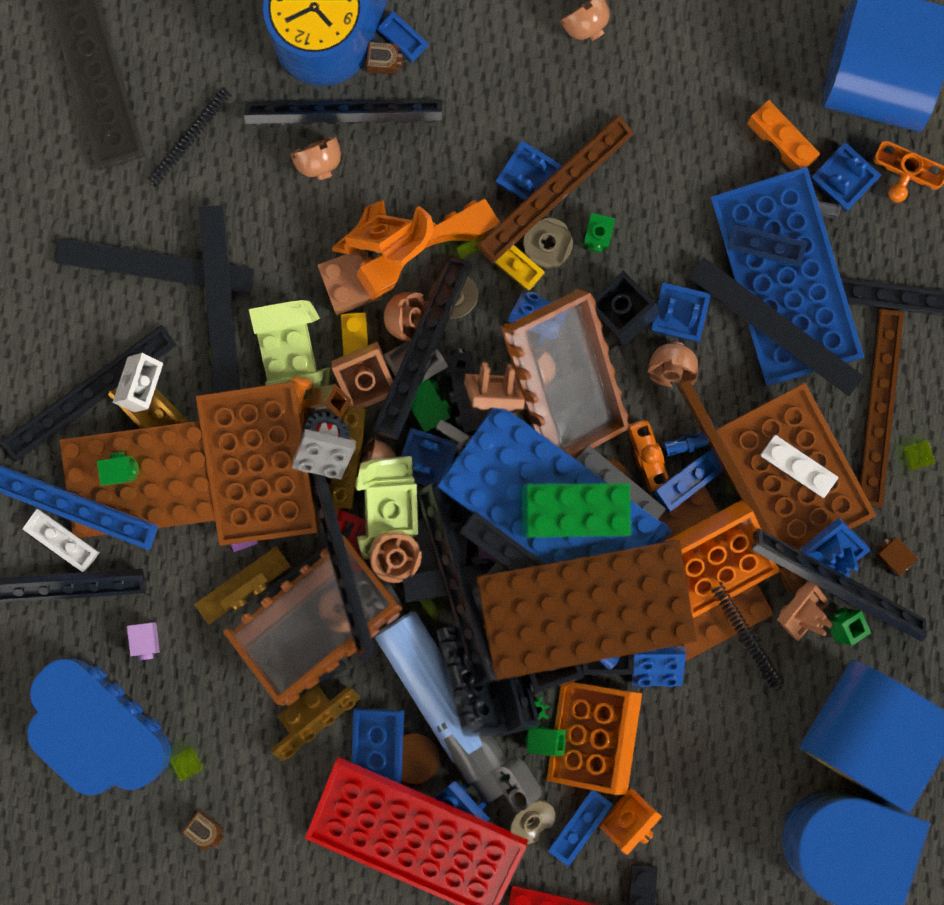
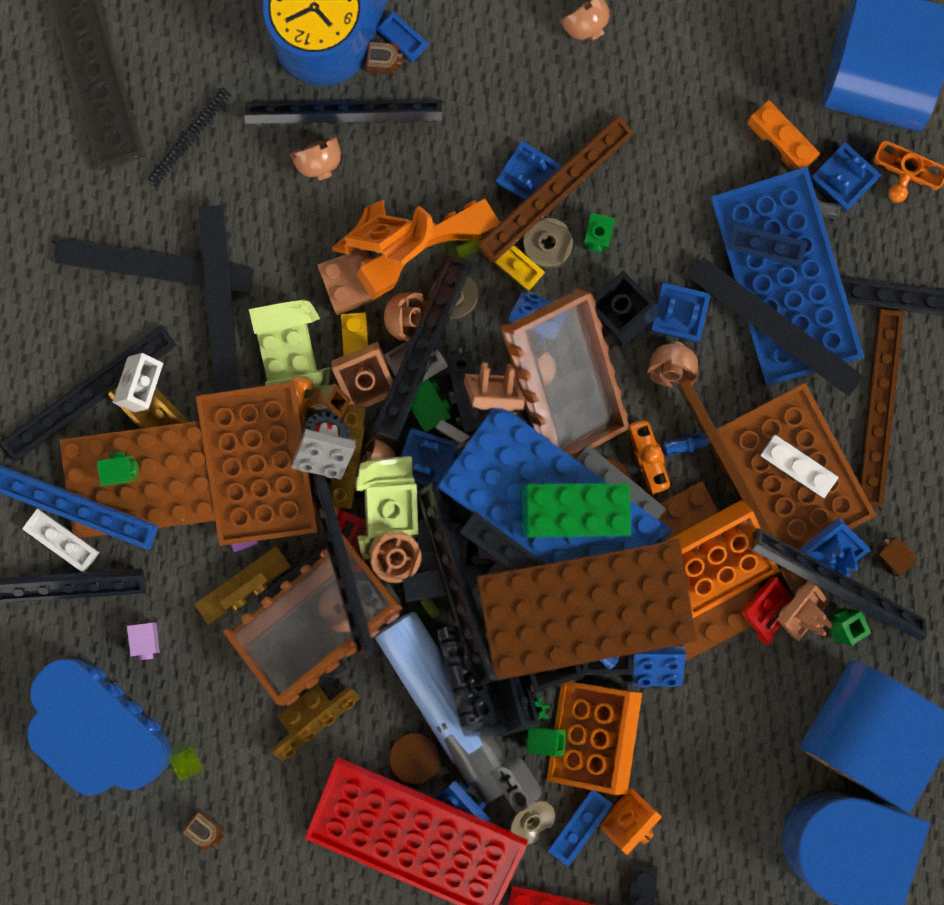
(378, 741): blue tile -> none
(688, 481): blue plate -> none
(764, 606): none -> red plate
(764, 668): black piece -> none
(919, 455): clear neon green tile -> none

